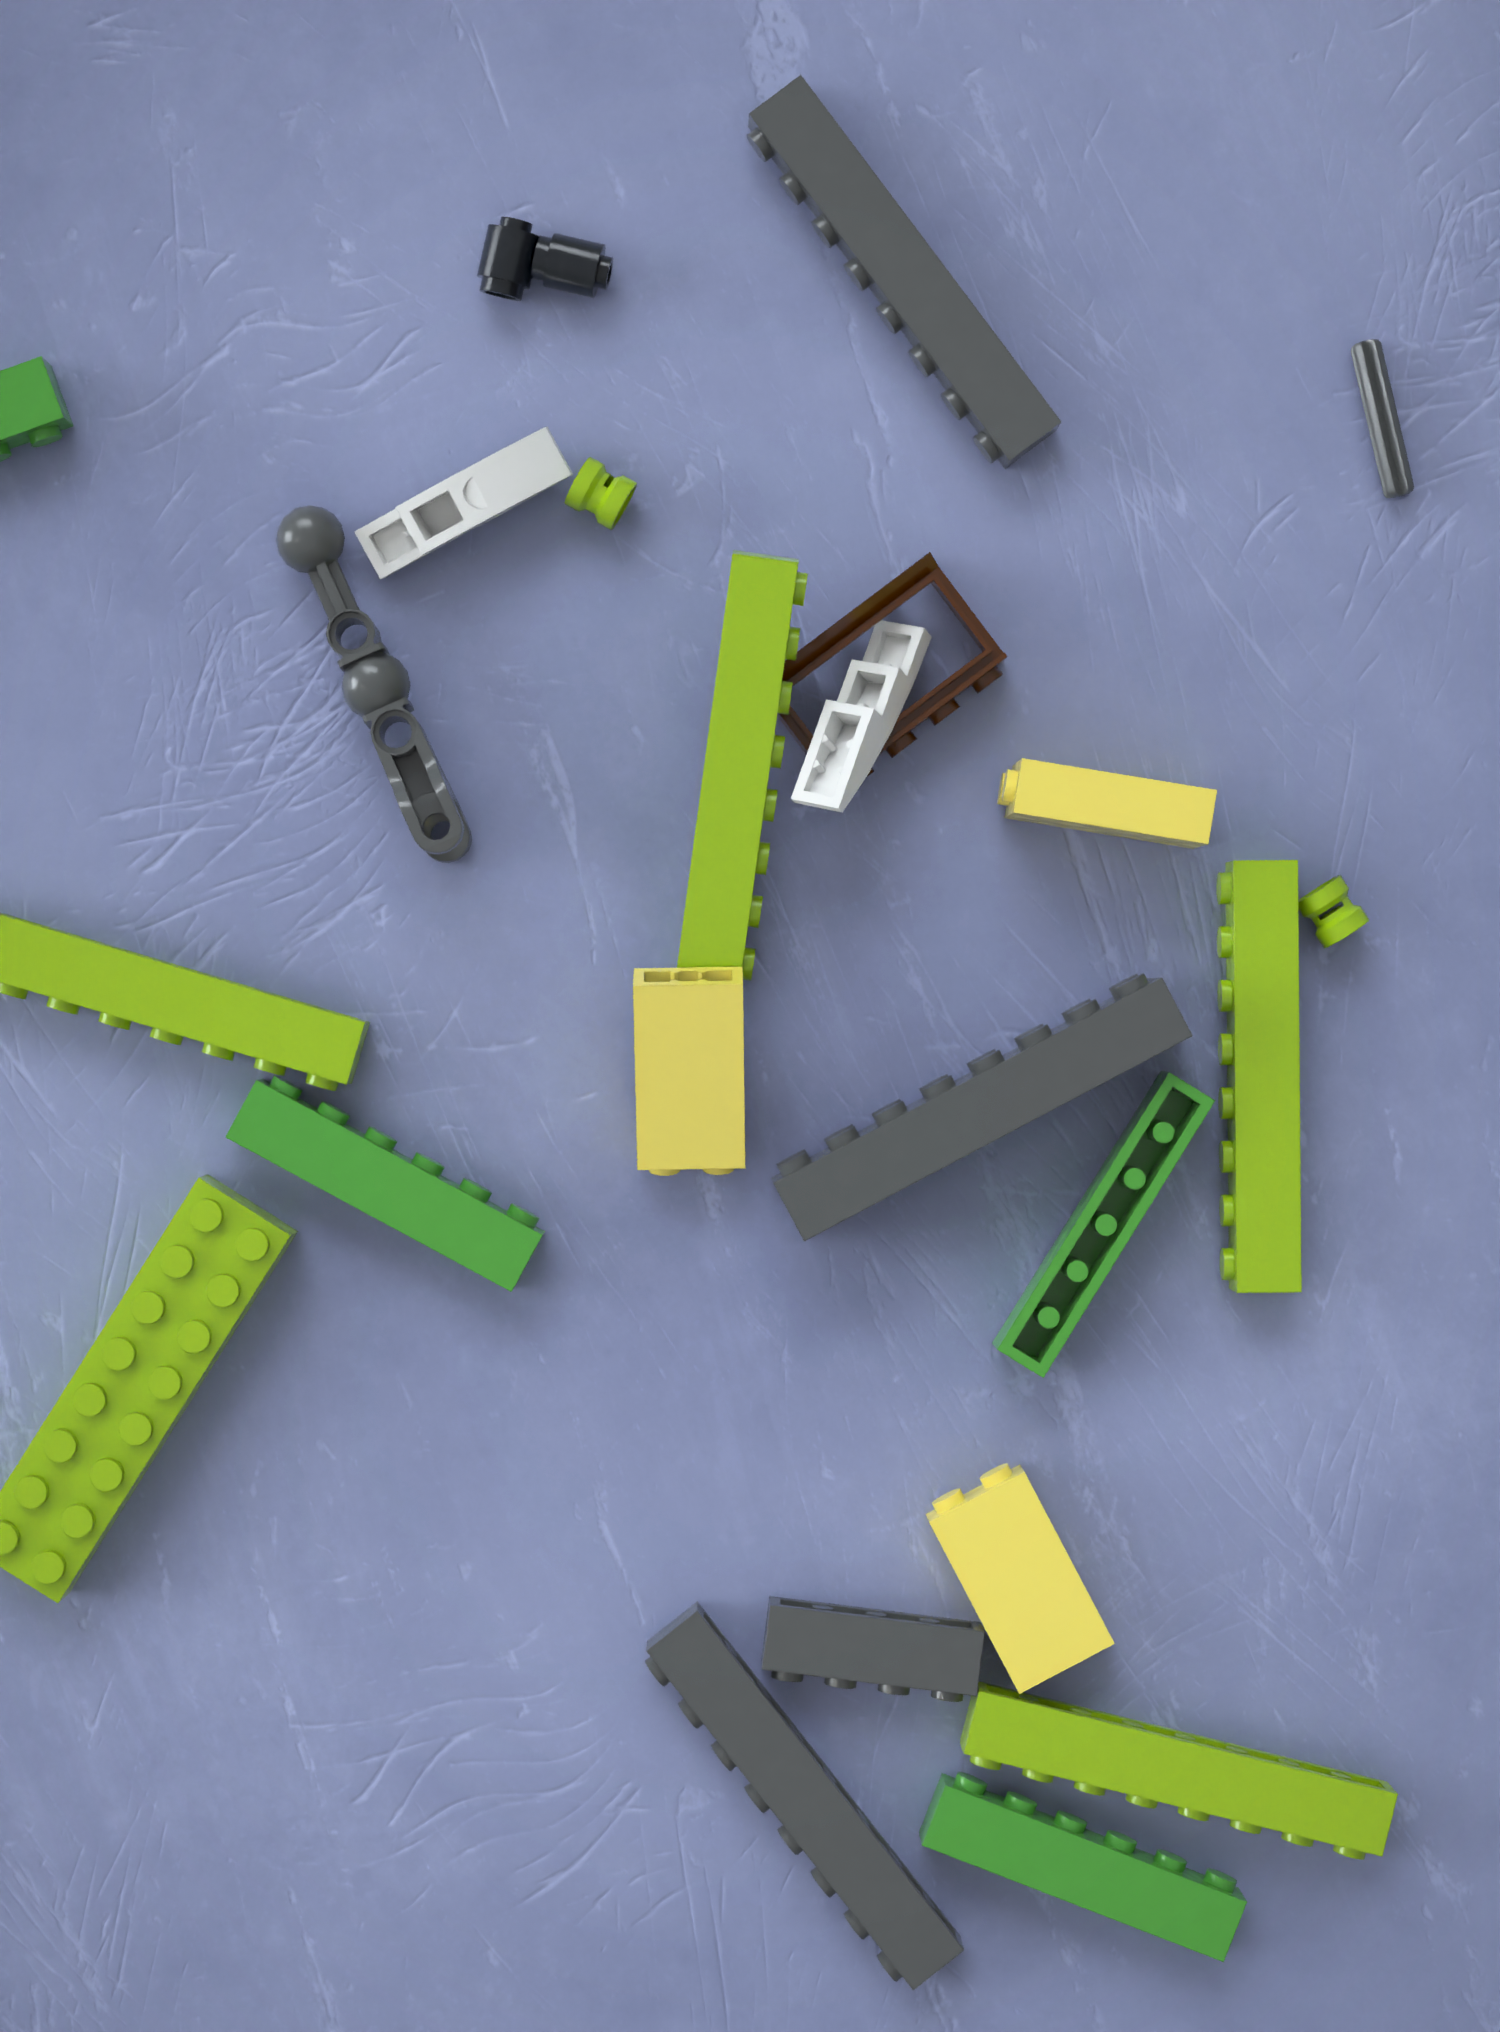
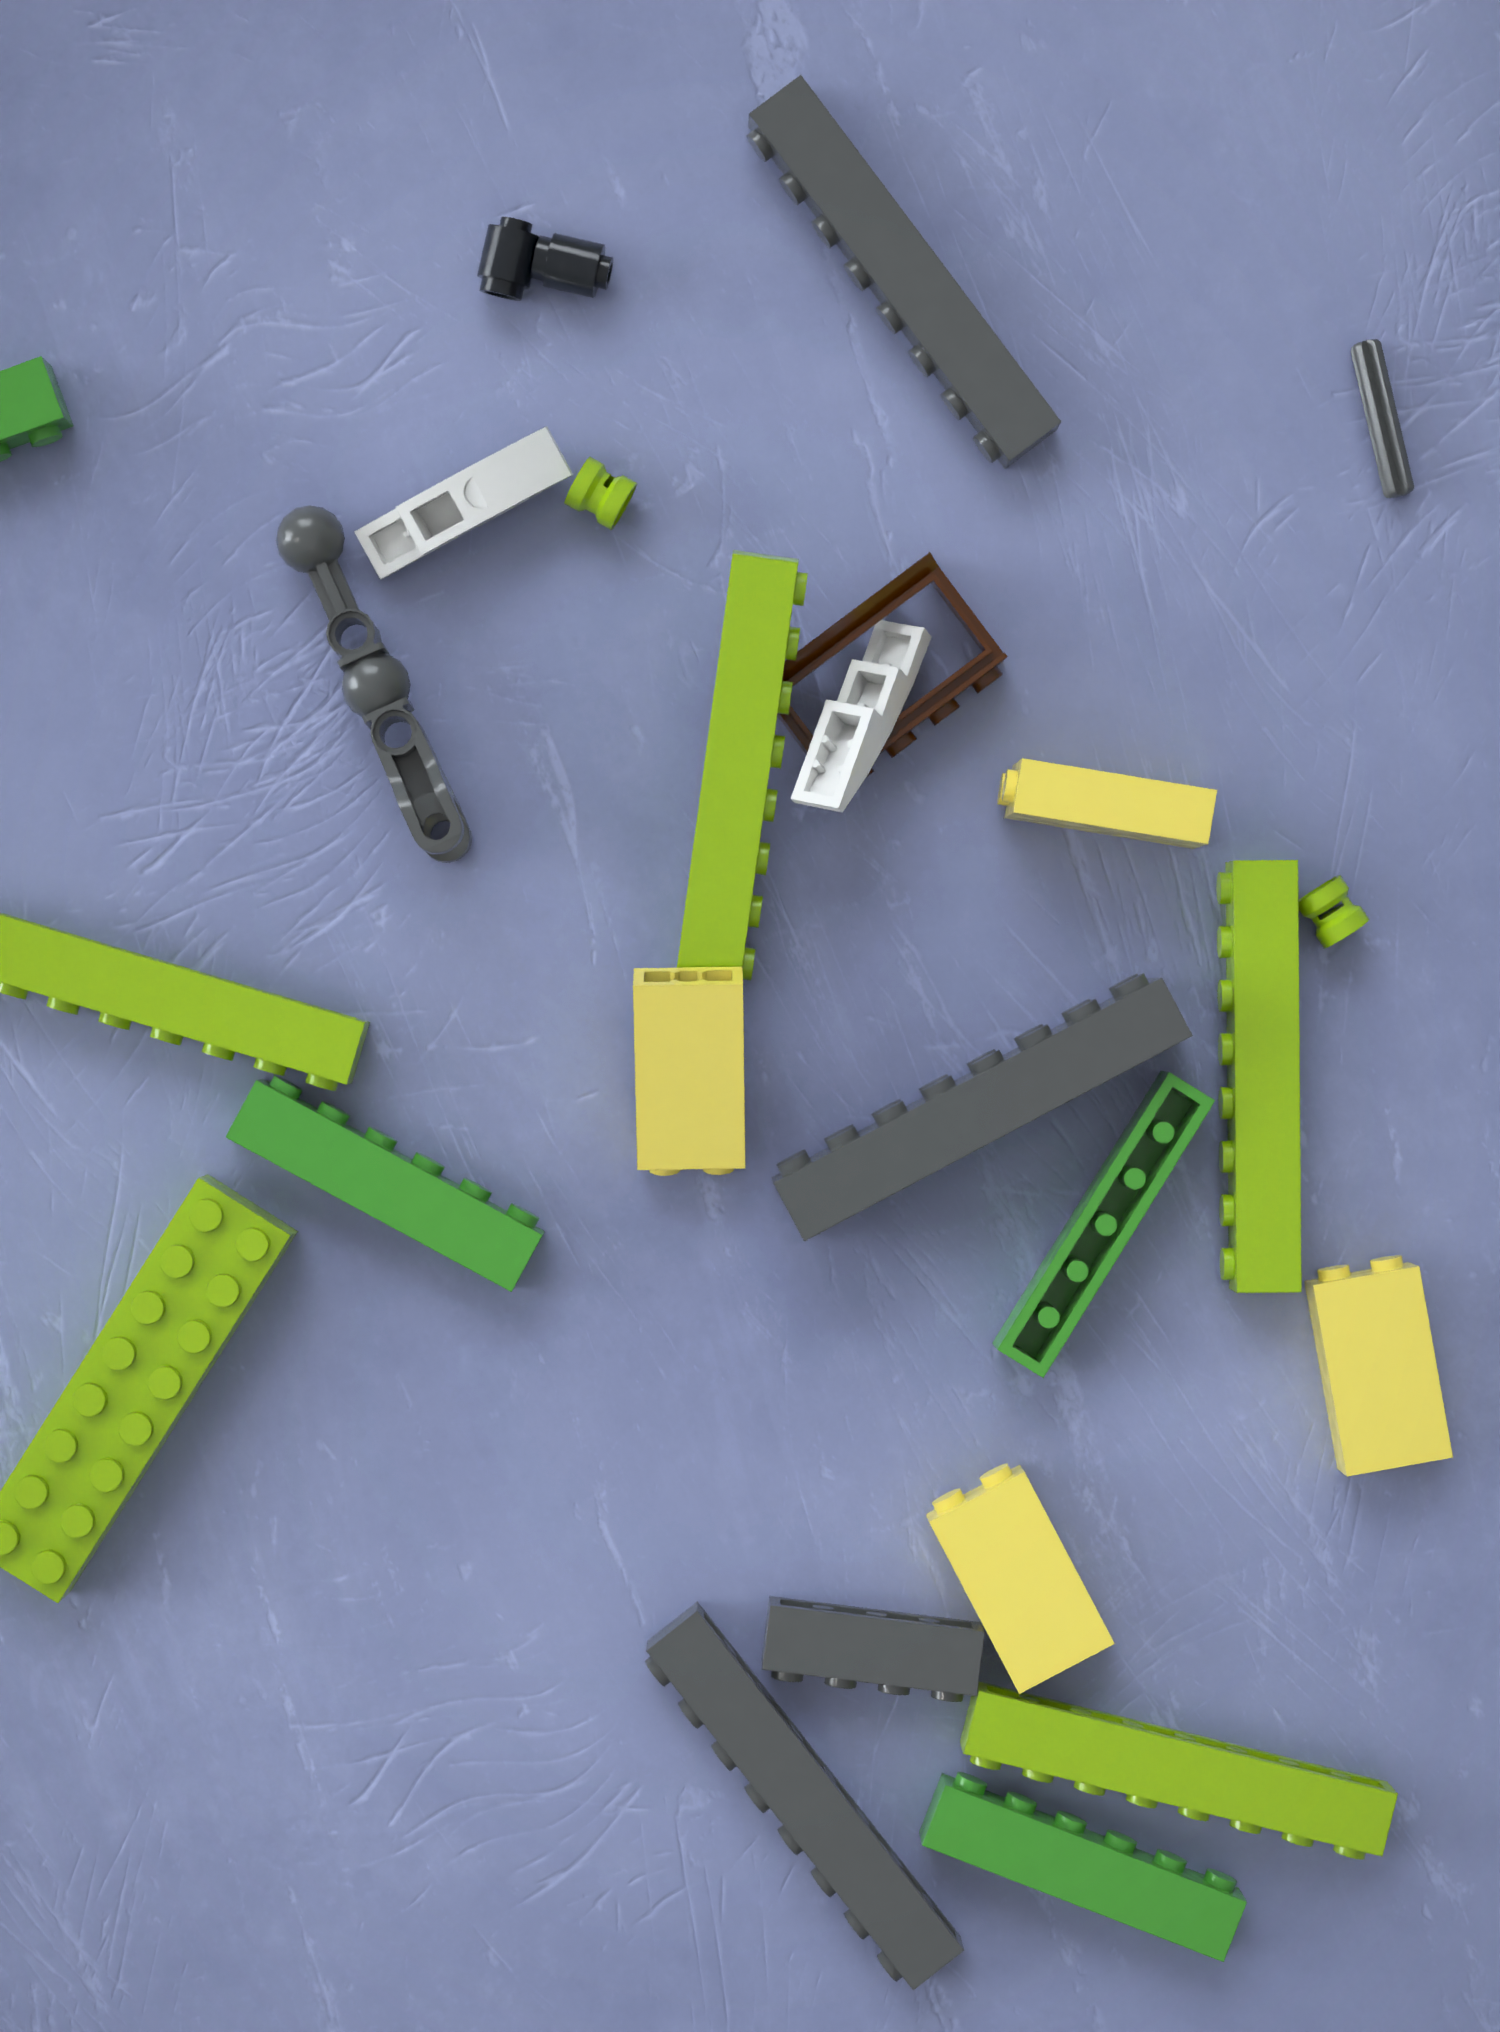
(1378, 1366): none -> light yellow brick

